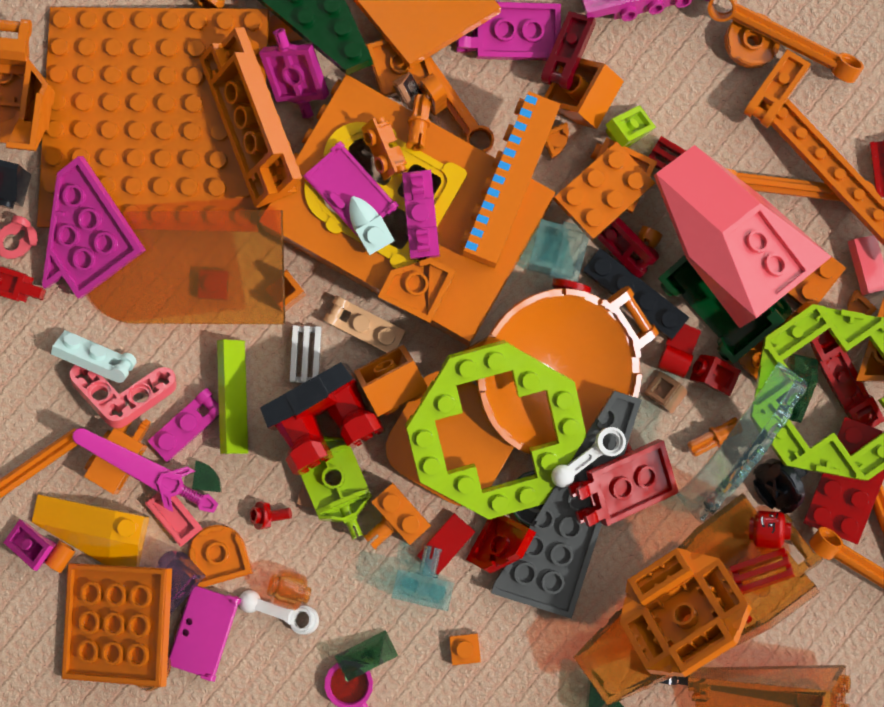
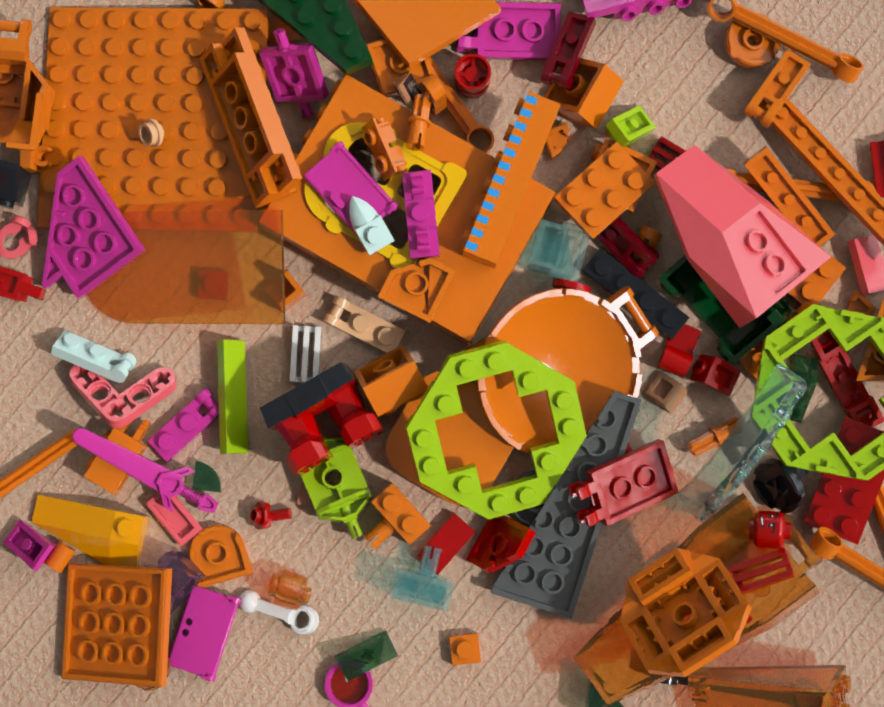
(32, 160): none -> orange tile
(151, 133): none -> light nougat plate
(472, 76): none -> red wheel
(564, 474): white piece -> none
(787, 195): none -> orange plate

